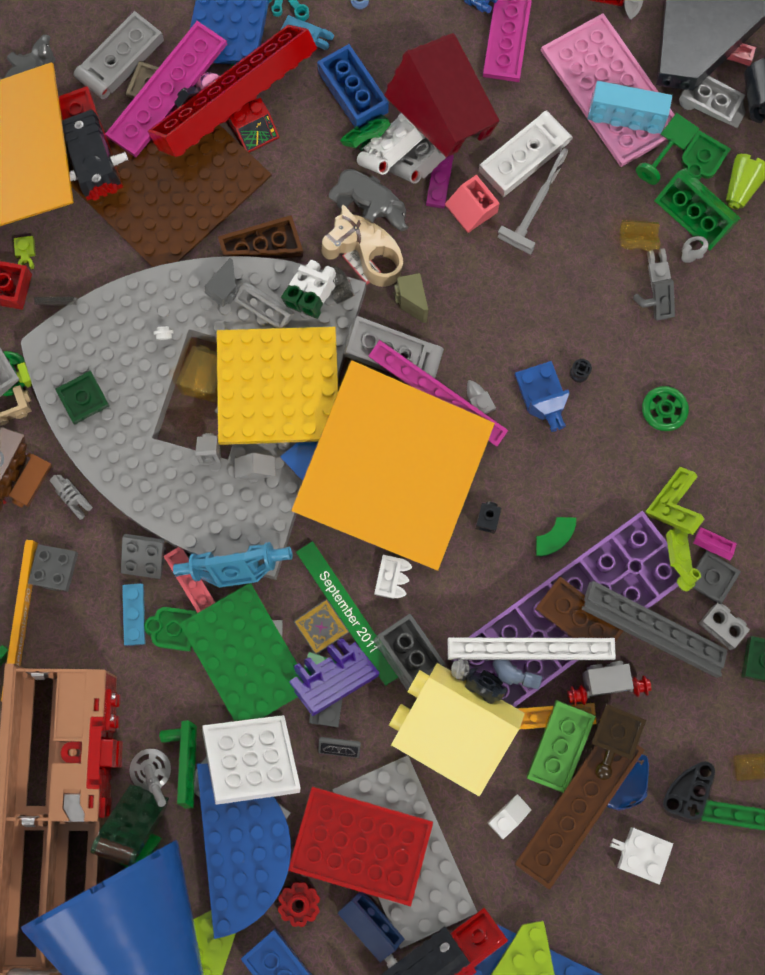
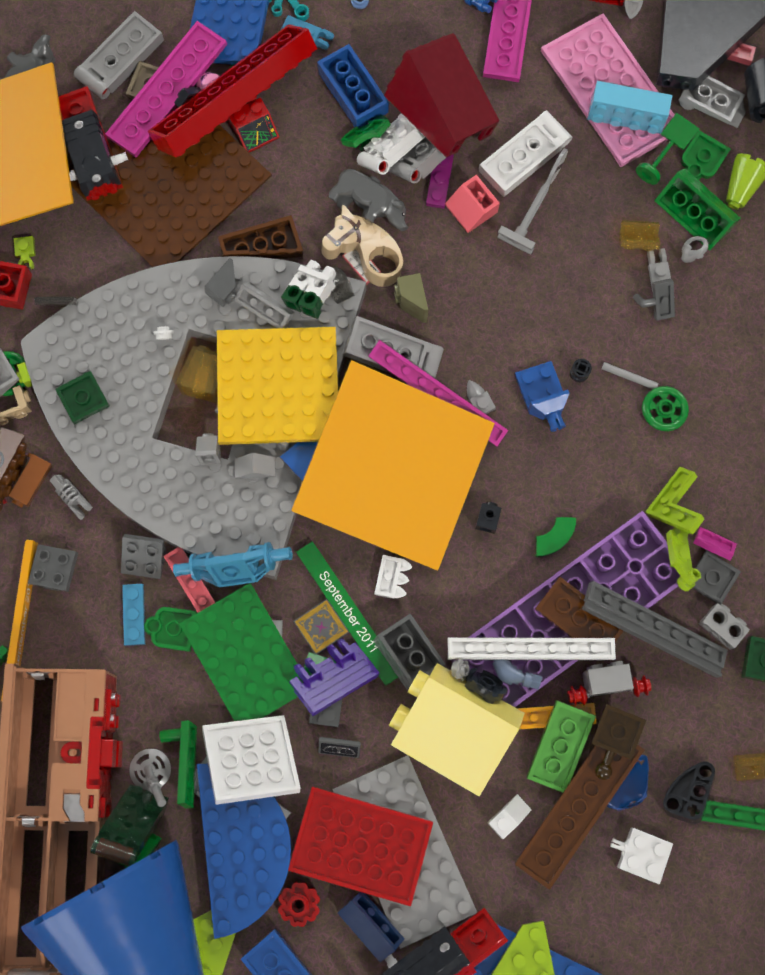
(630, 376): none -> light grey bar

